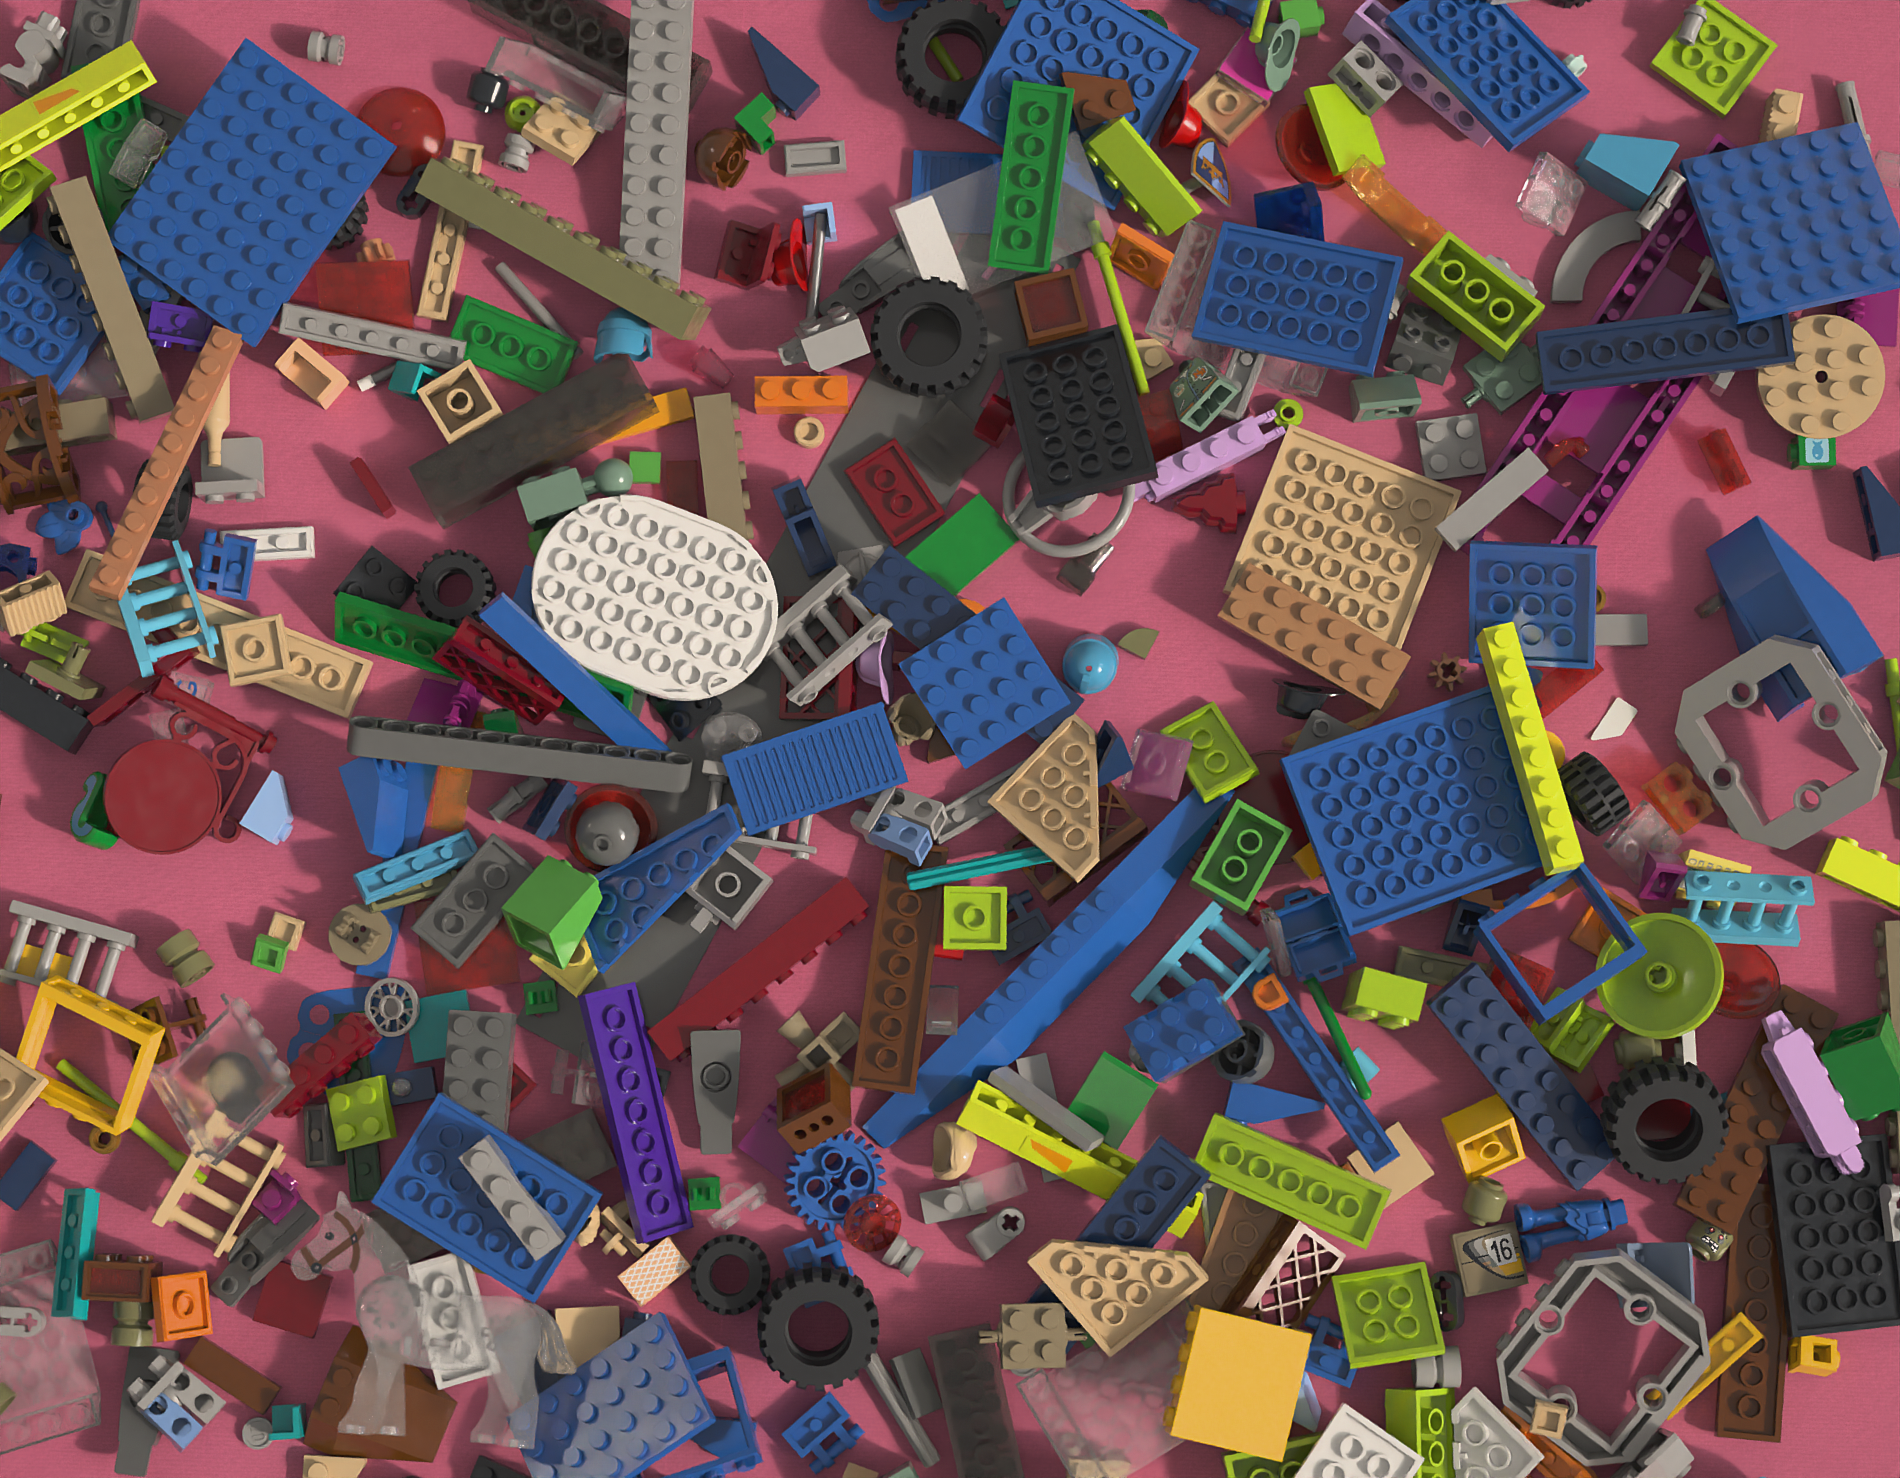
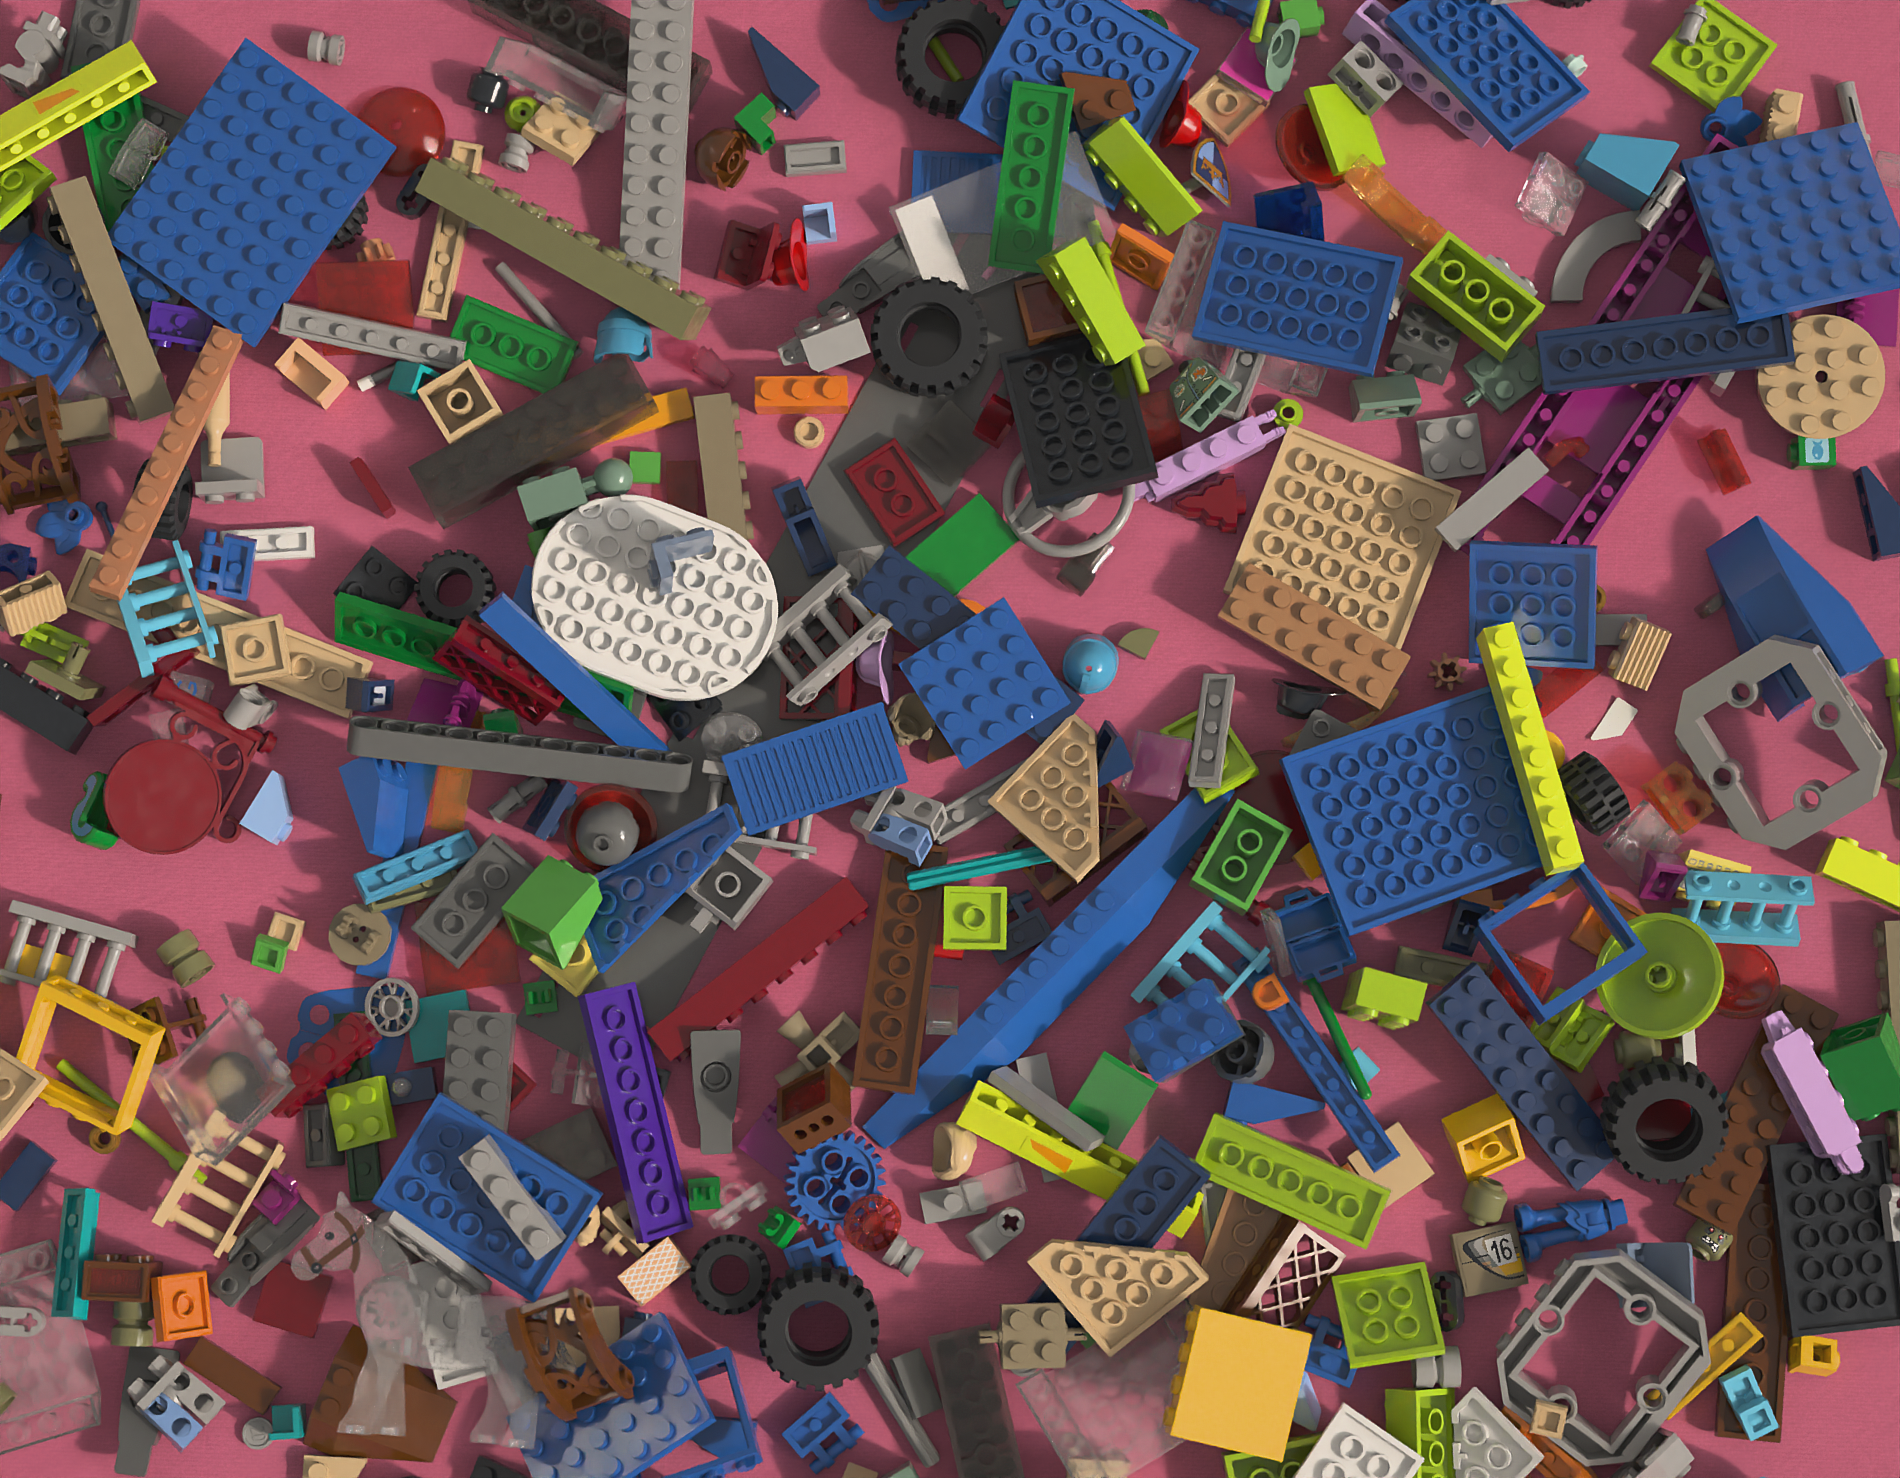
(249, 708): none -> light grey piece
(369, 694): none -> dark blue slope
(433, 1252): none -> light grey tile
(601, 1363): none -> reddish brown fence
(670, 549): none -> sand blue bracket
(779, 1227): none -> green tile
(816, 265): flat silver bar -> none
(1091, 300): none -> lime wedge
(1211, 730): none -> light grey tile
(1638, 653): none -> tan brick
(1734, 121): none -> blue plate
(1748, 1402): none -> medium azure slope

